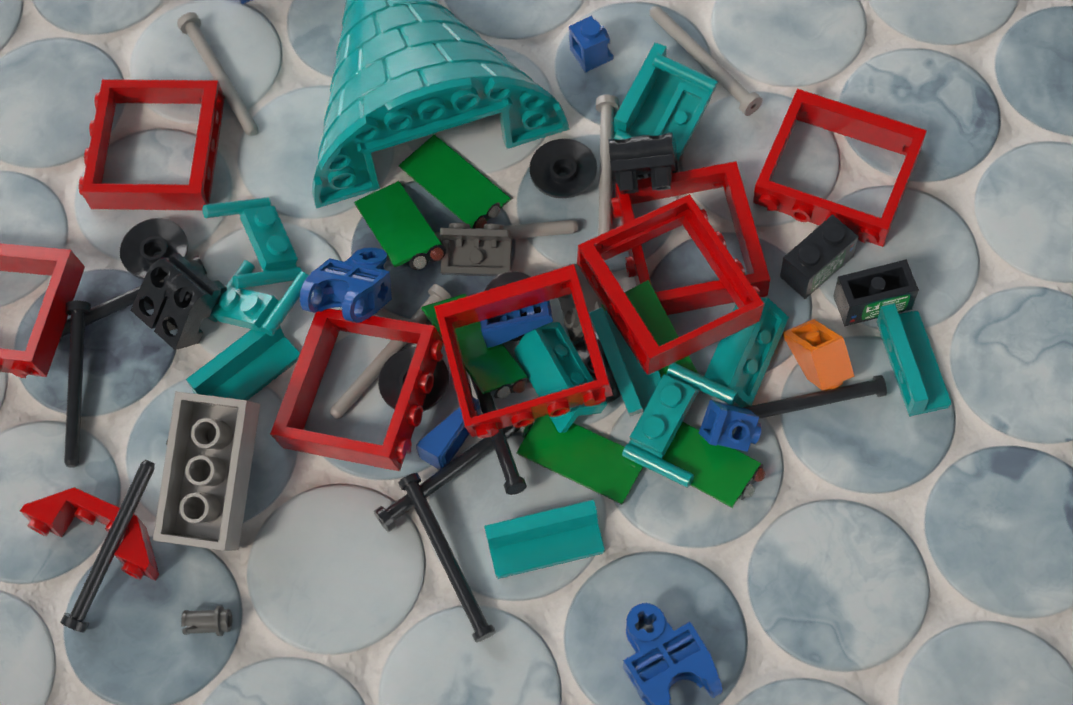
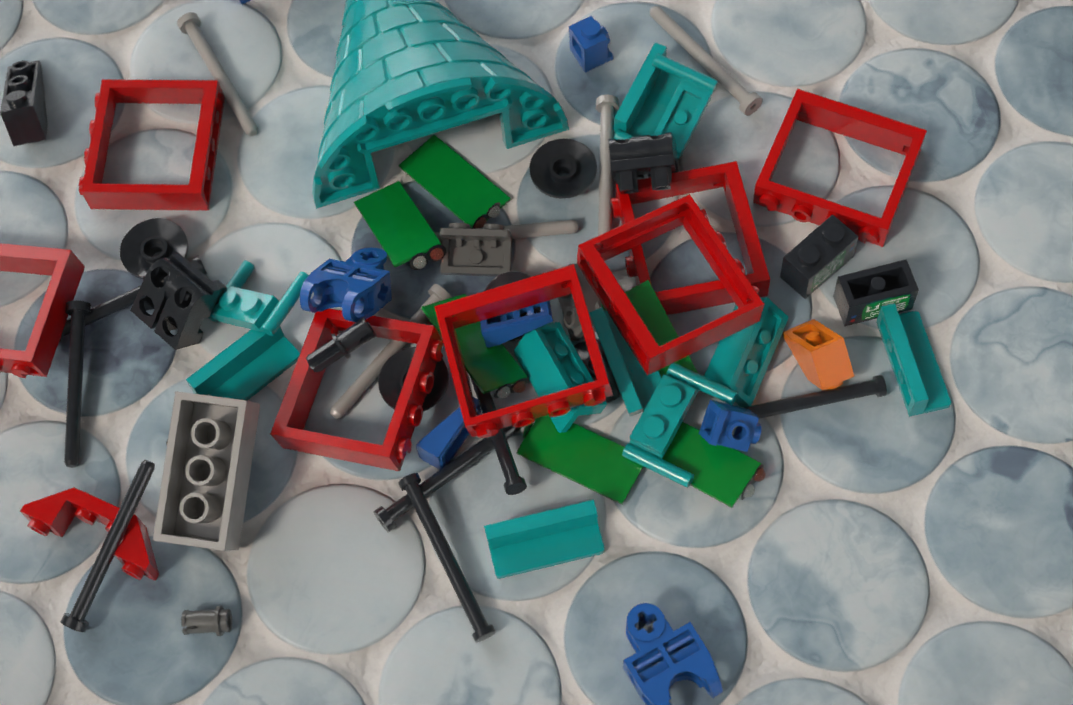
(24, 103): none -> black slope
(266, 237): teal plate -> none
(341, 345): none -> black axle

